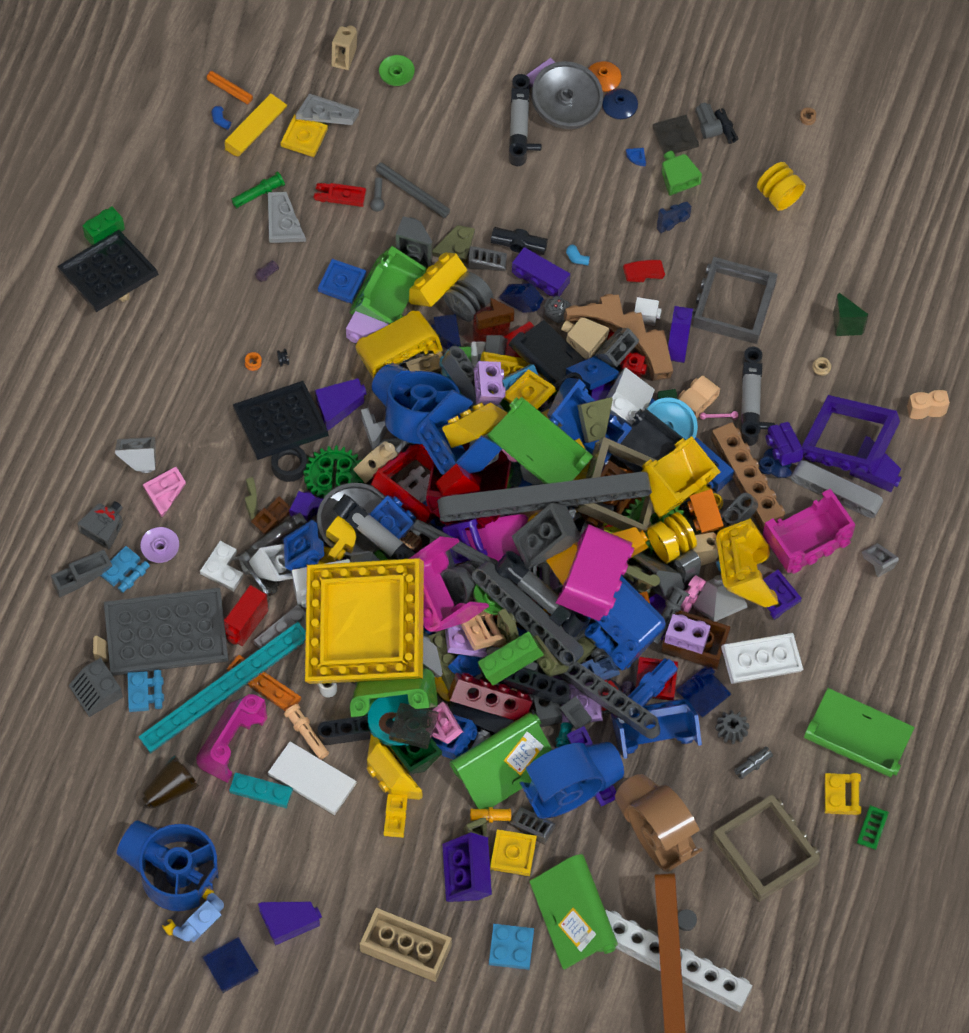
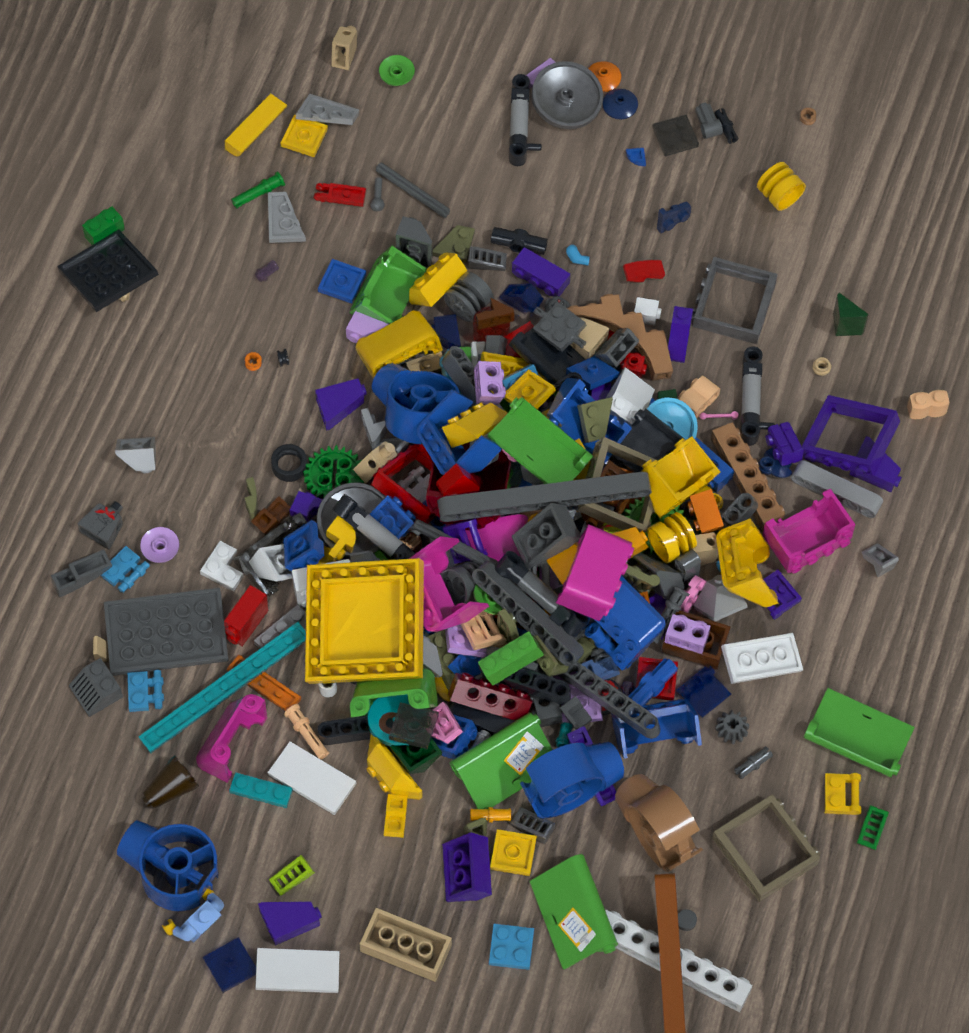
(165, 489): bright pink wing -> none
(217, 116): blue arm -> none
(229, 87): orange axle -> none
(280, 420): black plate -> none
(287, 870): none -> lime slope
(297, 970): none -> white tile
(559, 327): none -> dark grey plate
(679, 173): bright green torso -> none

